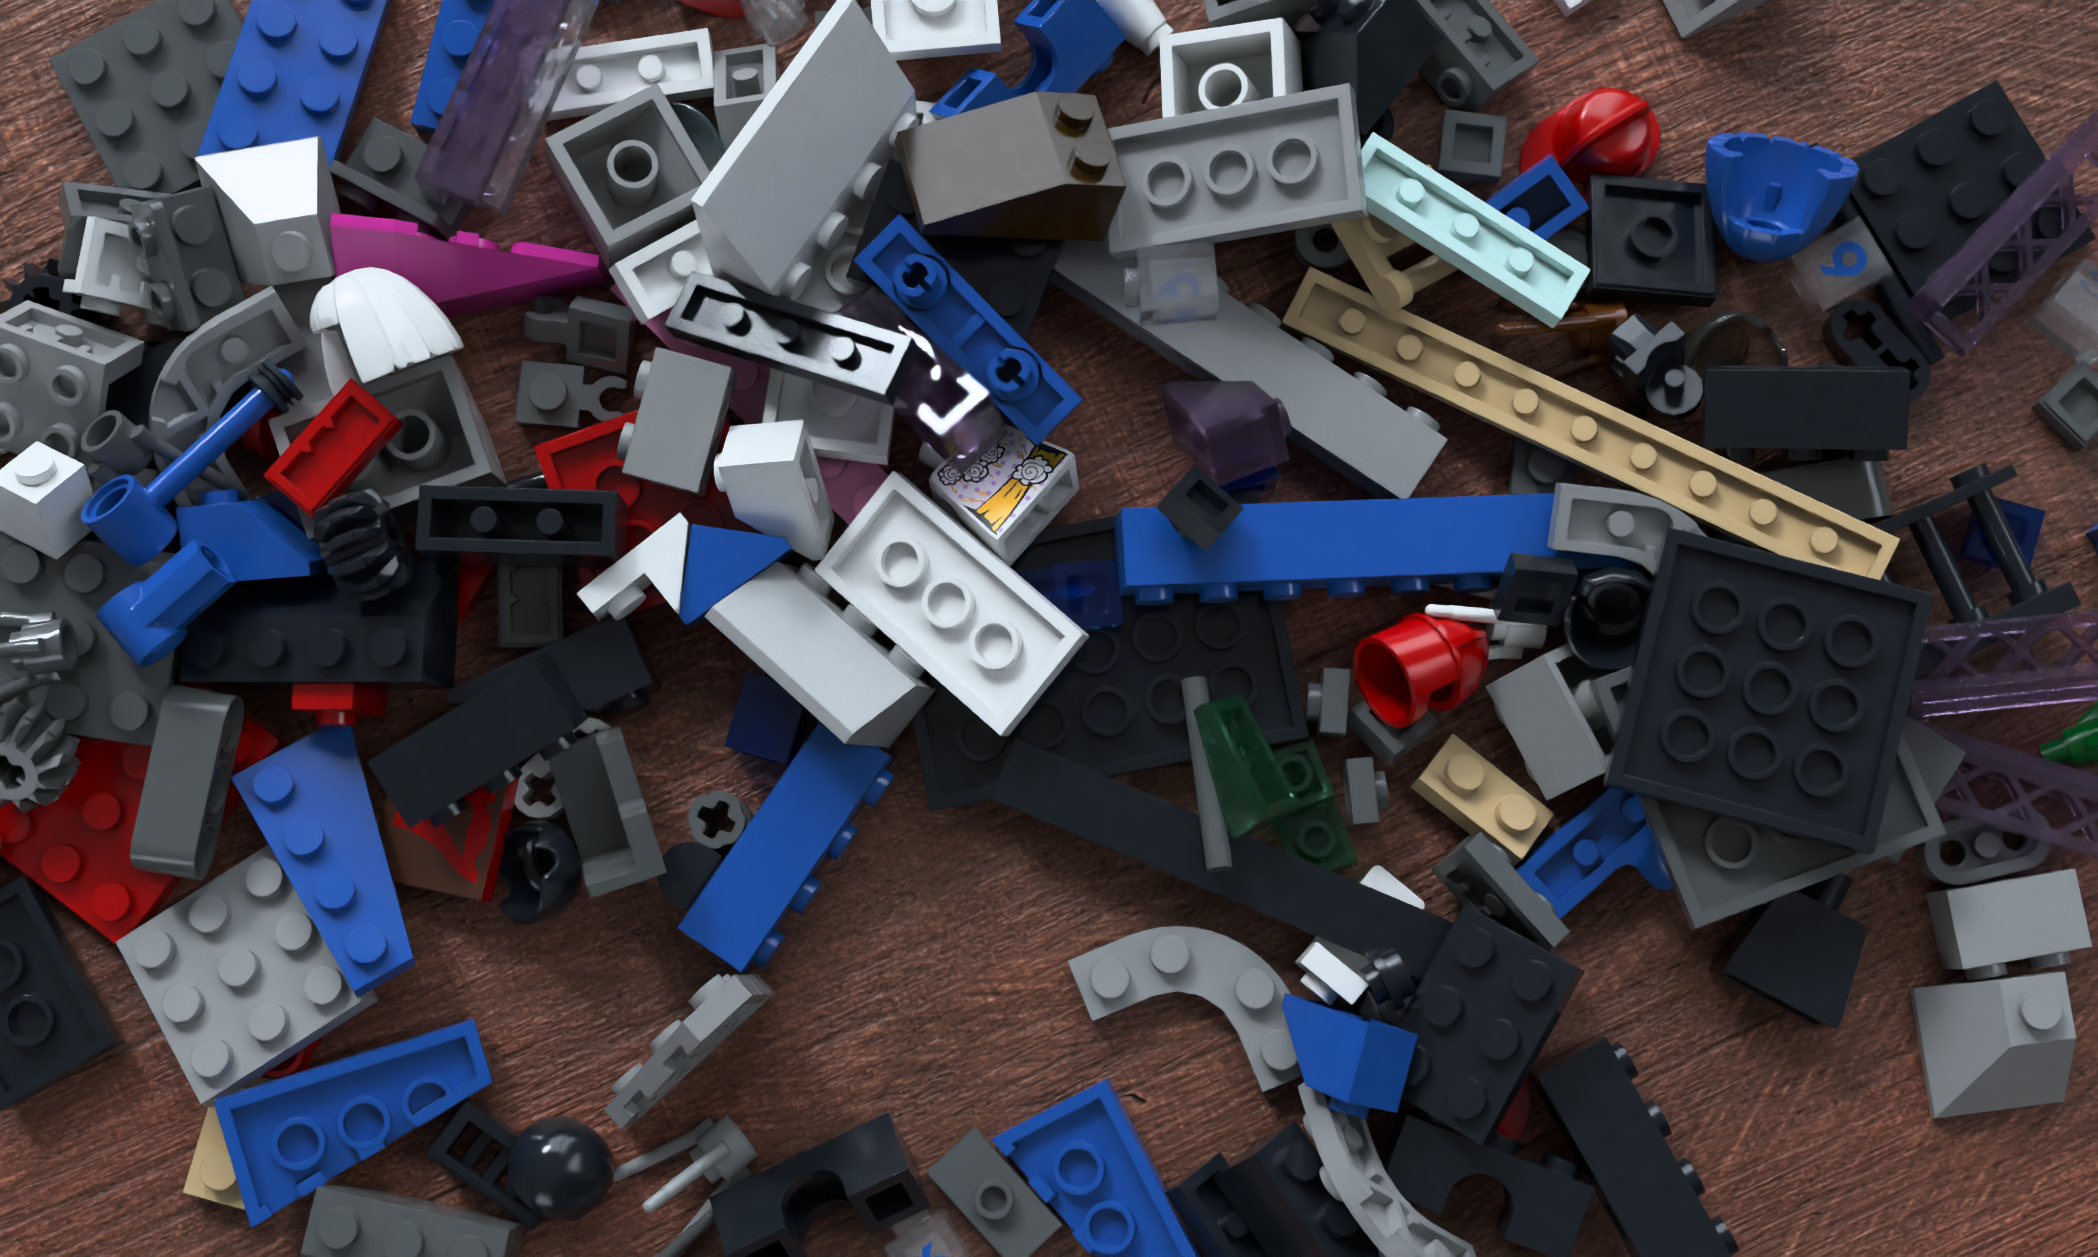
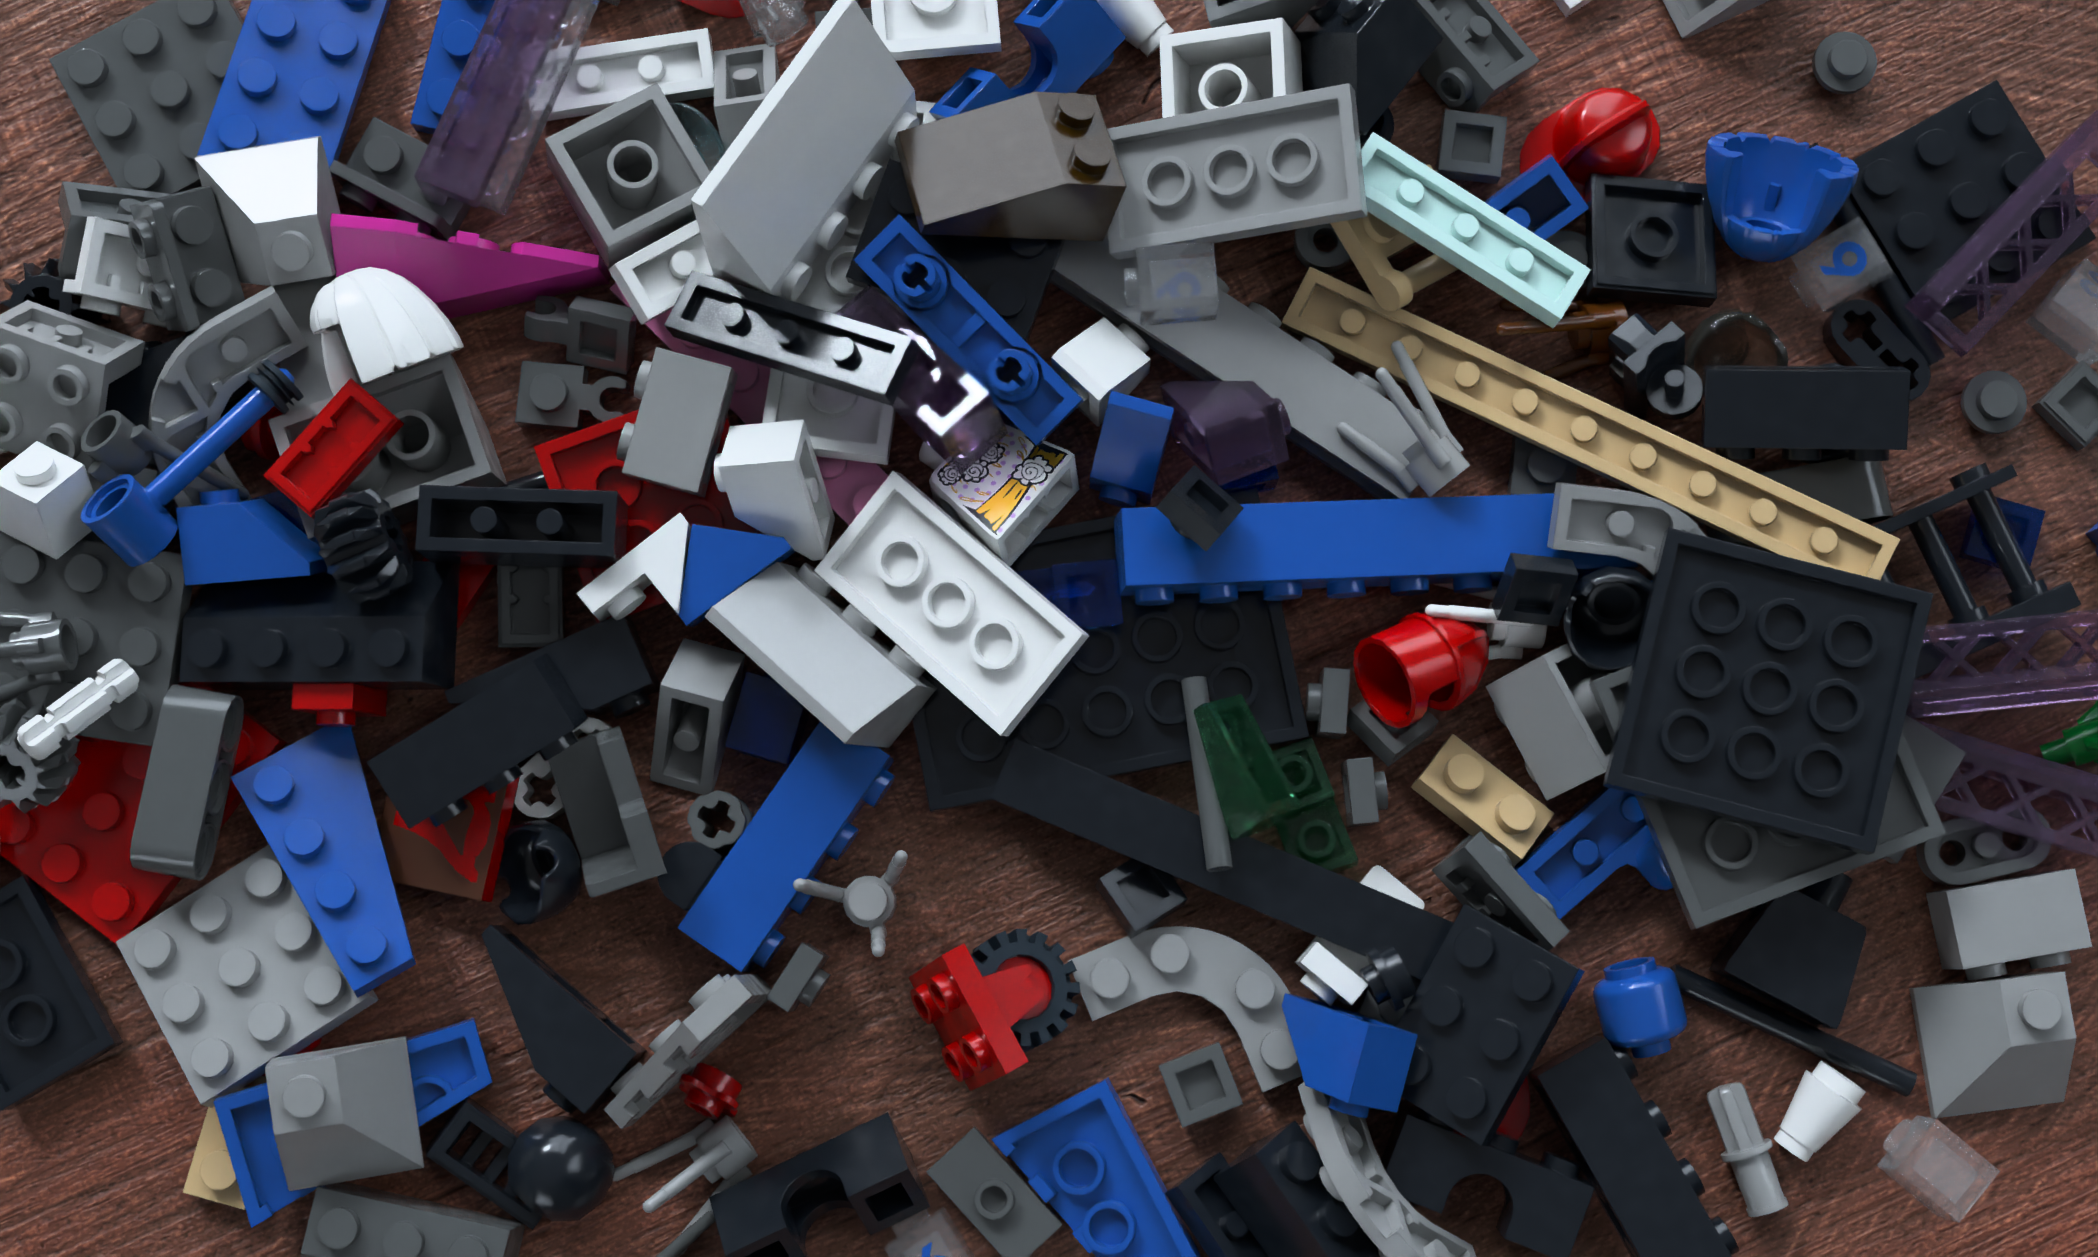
(77, 709): none -> white axle
(153, 613): blue piece -> none
(344, 1113): none -> light grey slope
(563, 1031): none -> black slope
(695, 716): none -> light grey slope
(710, 1091): none -> red plate
(801, 979): none -> dark grey plate
(866, 900): none -> light grey plant
(995, 1002): none -> red plate
(1102, 361): none -> white slope
(1130, 450): none -> blue slope
(1140, 895): none -> black plate
(1200, 1084): none -> dark grey plate
(1432, 458): none -> light grey plant
(1640, 1006): none -> blue head
(1746, 1149): none -> light grey axle
(1795, 1032): none -> black piece
(1818, 1110): none -> white cone
(1844, 63): none -> dark grey plate
(1936, 1167): none -> clear brick
(1993, 402): none -> dark grey plate

